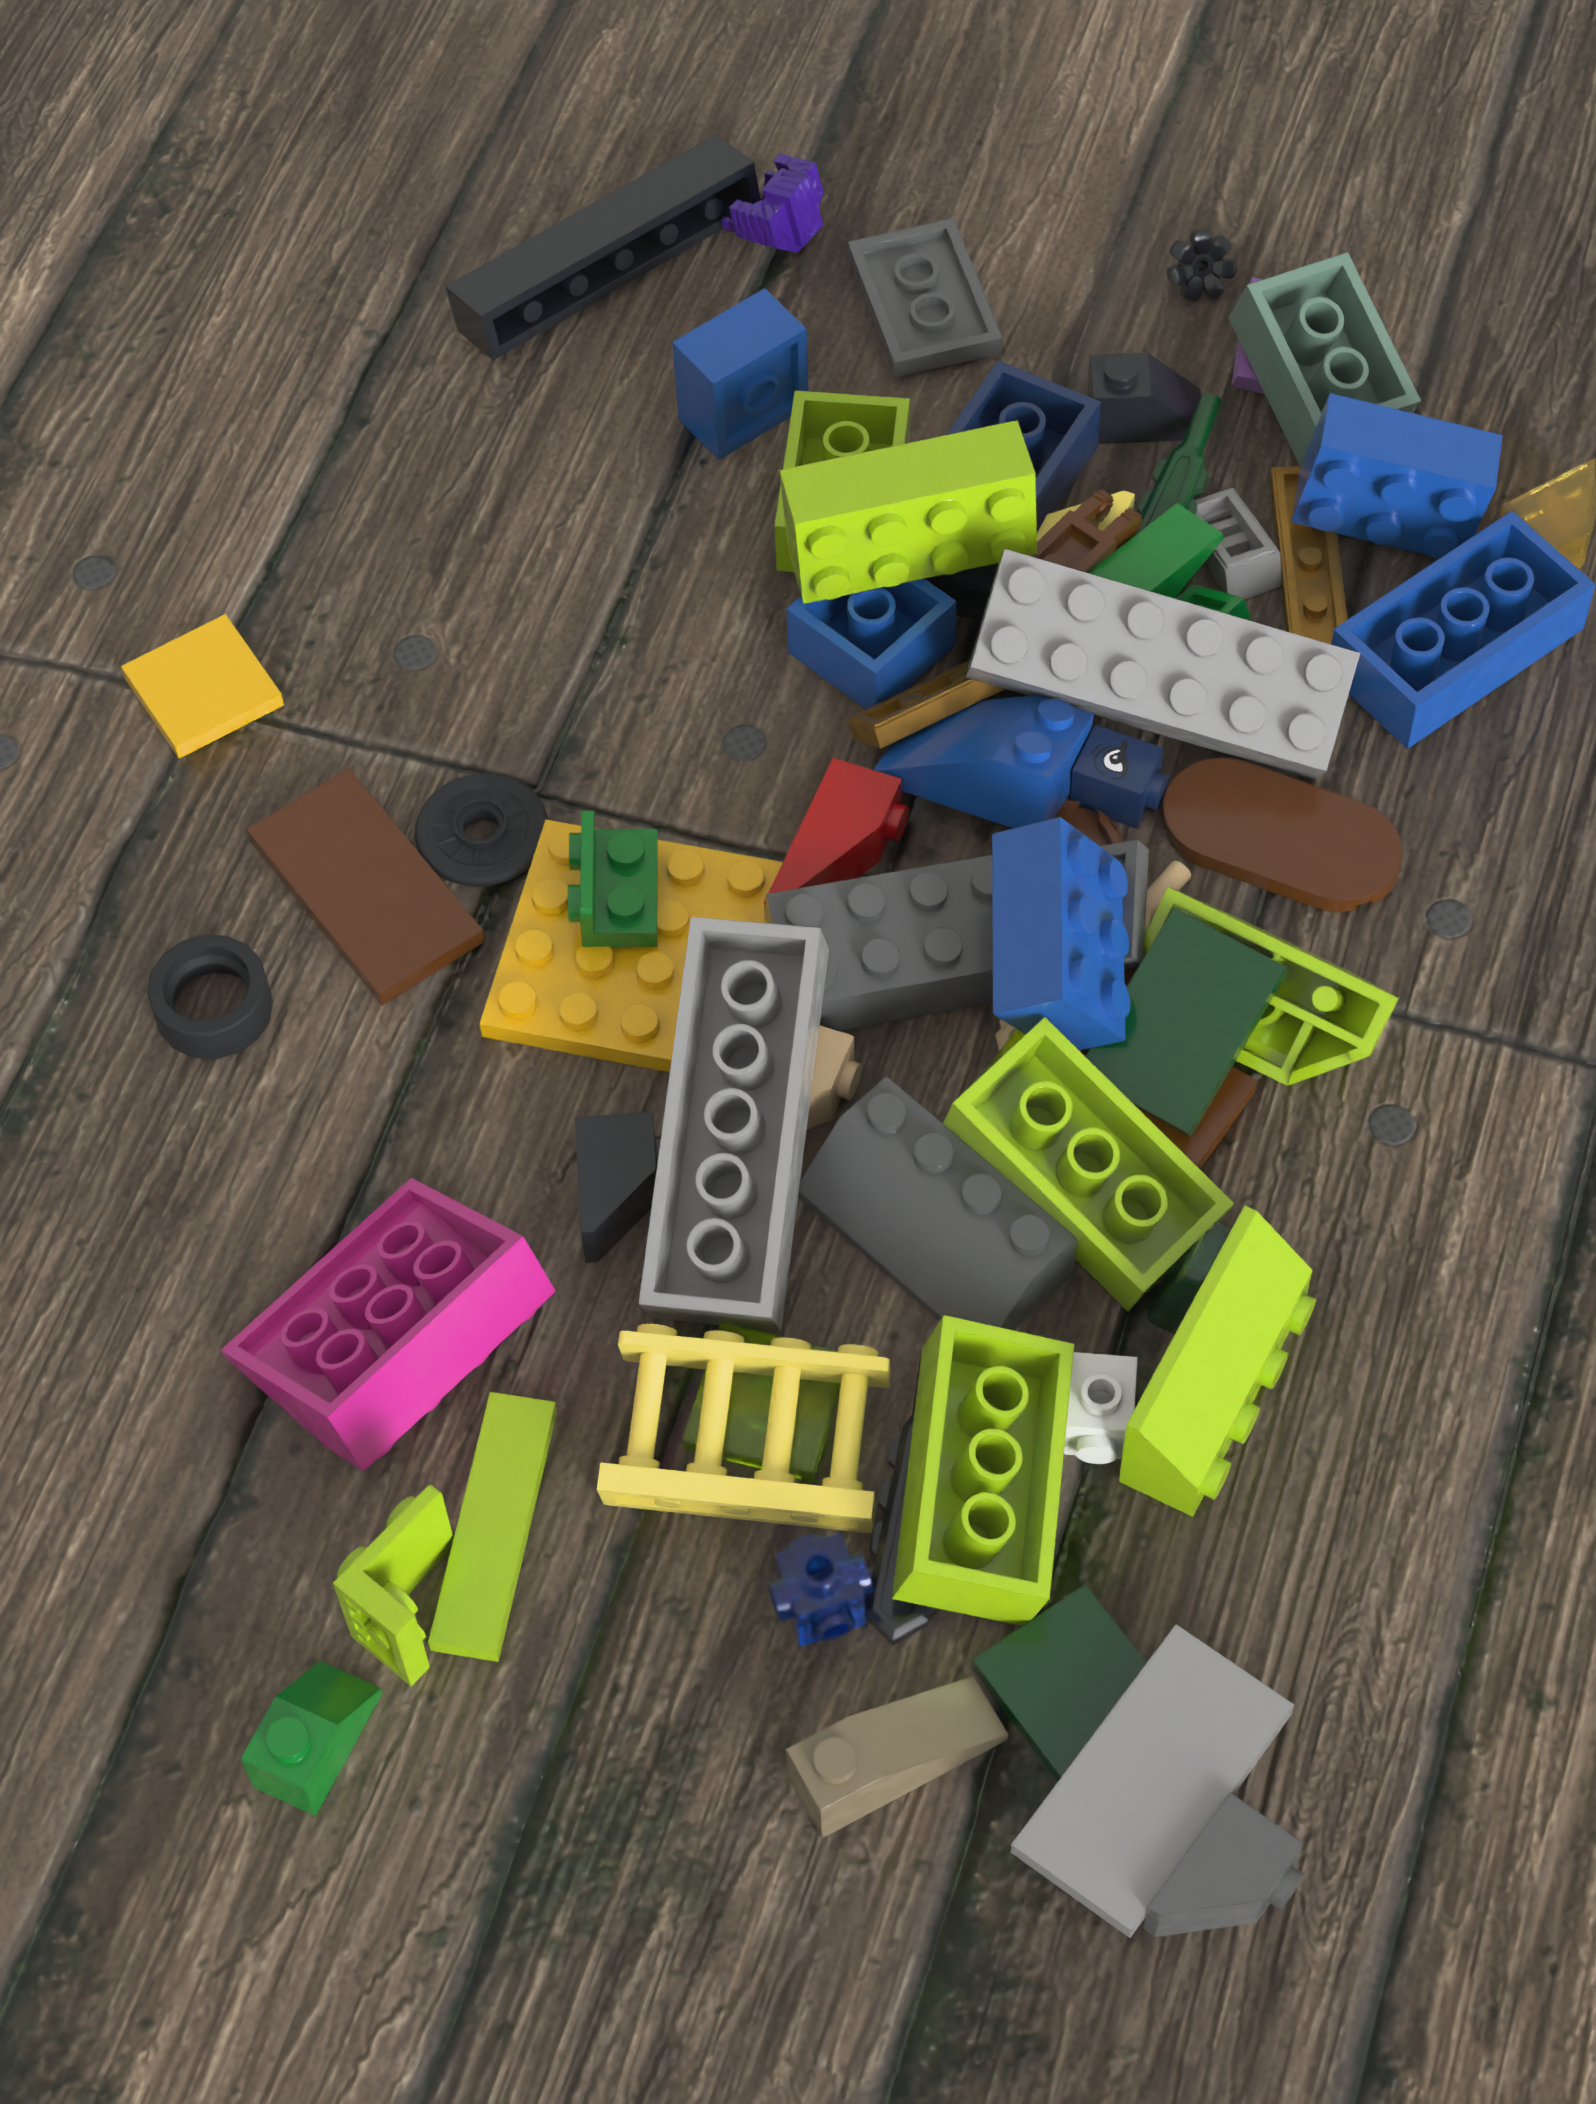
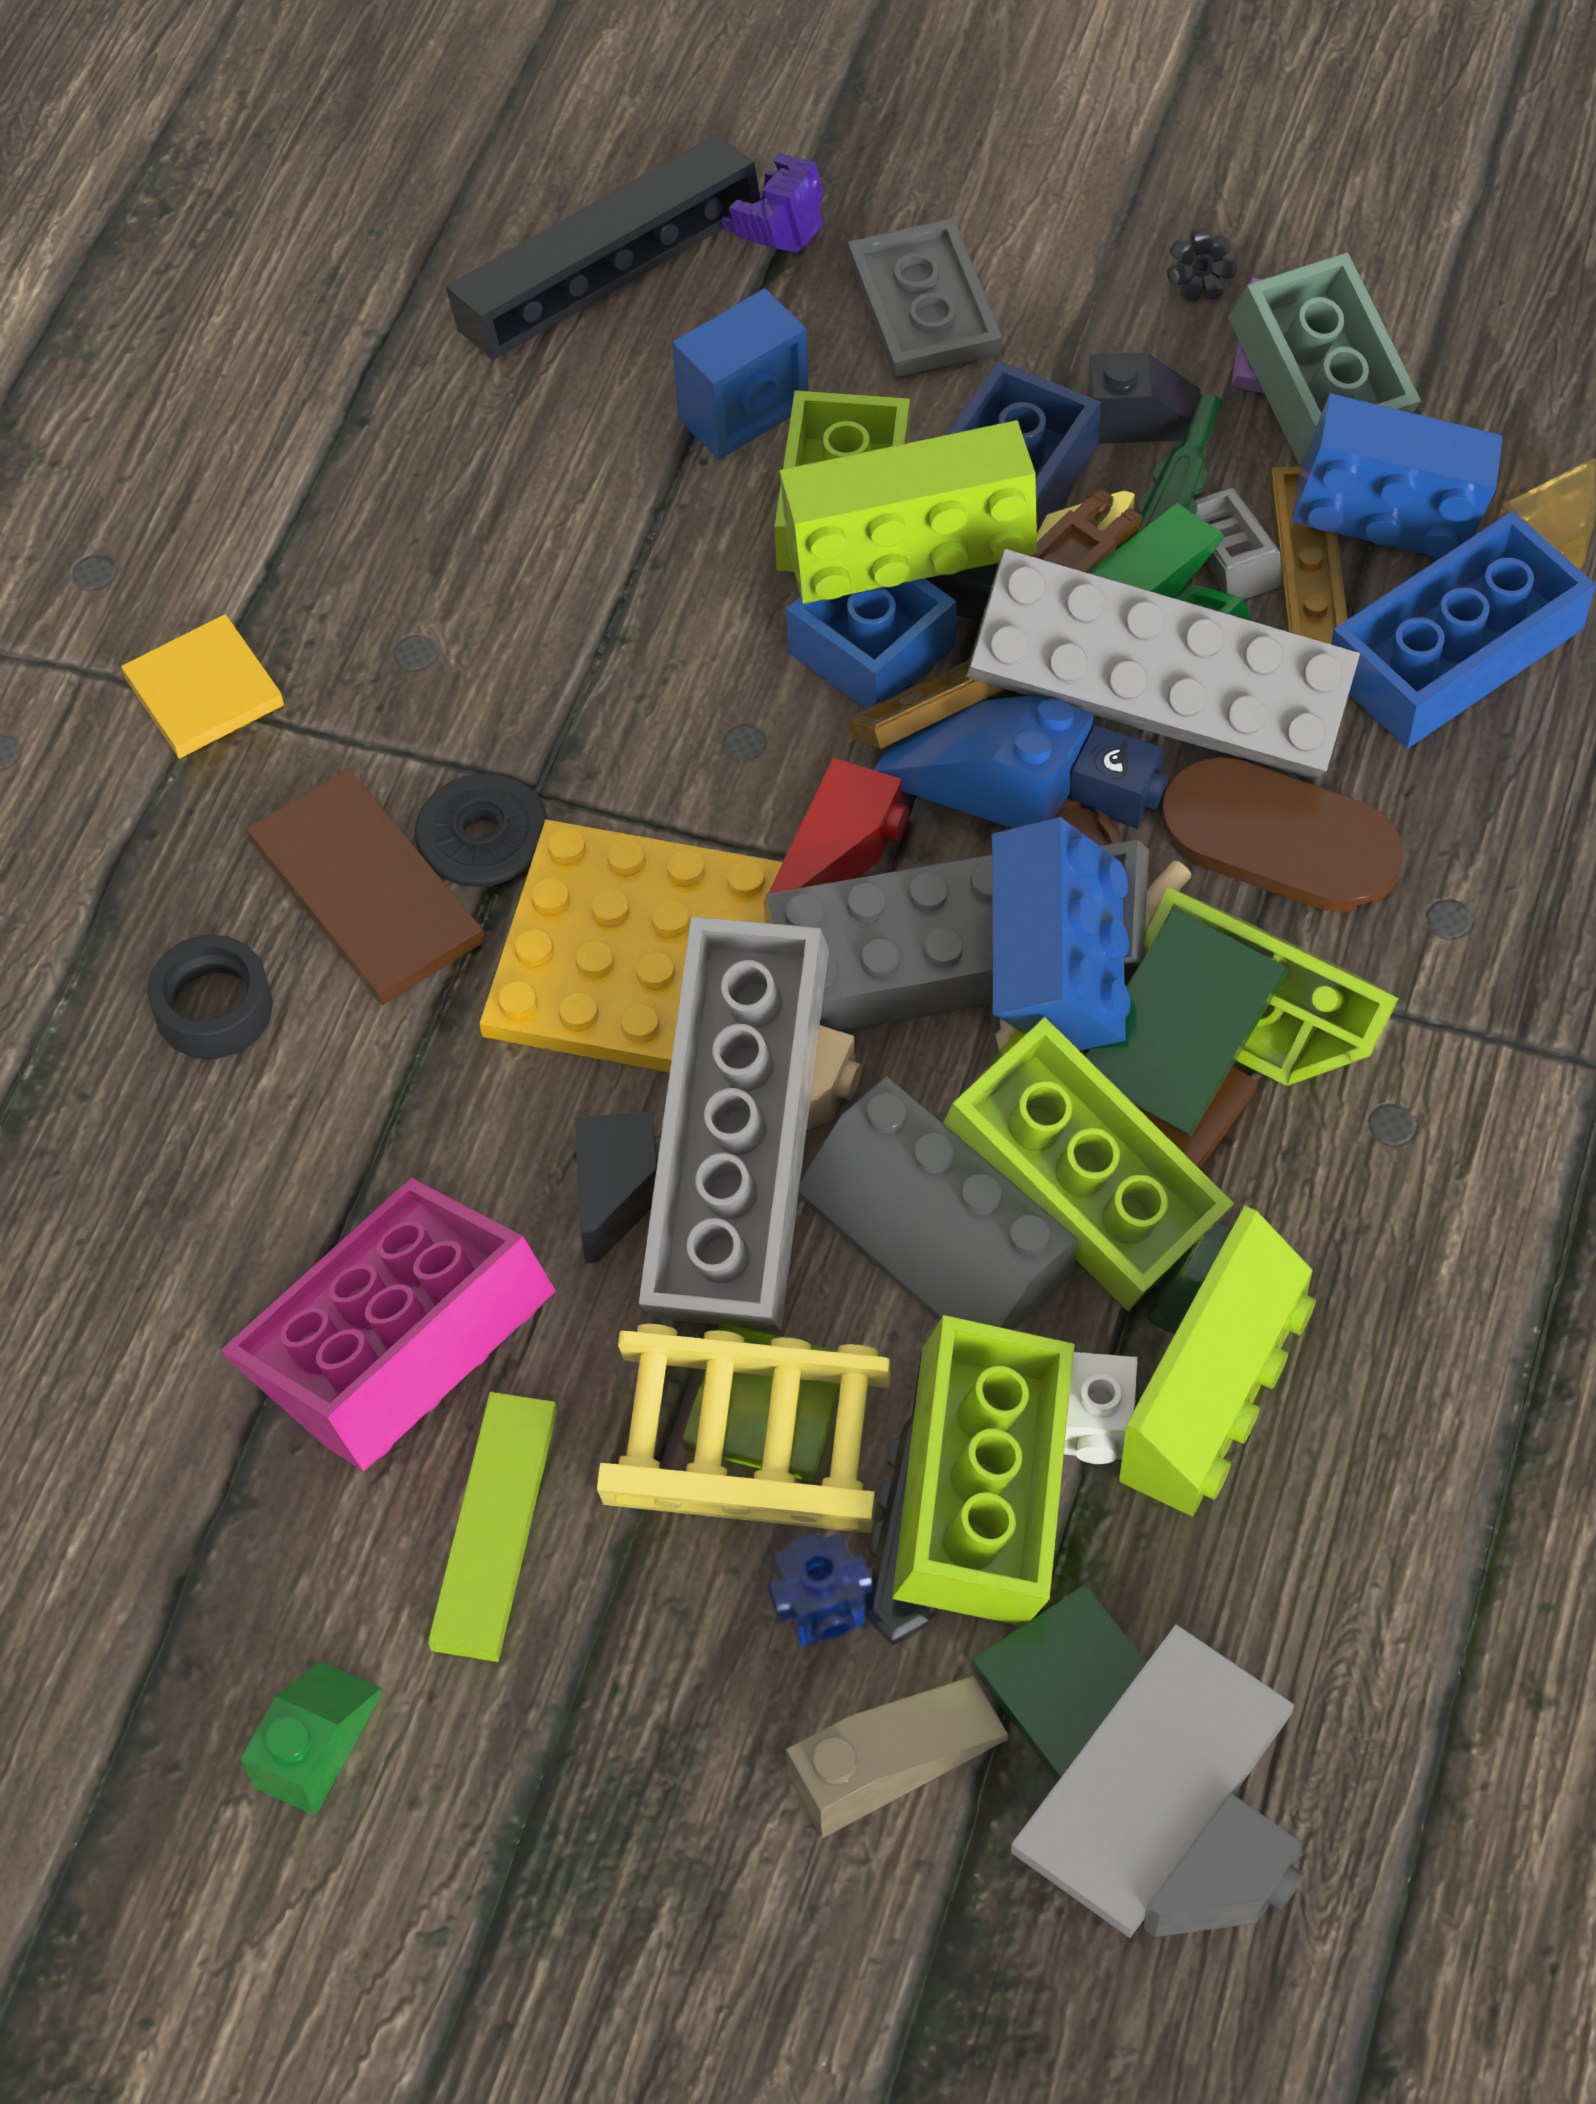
(378, 1579): lime bracket -> none
(616, 885): green bracket -> none

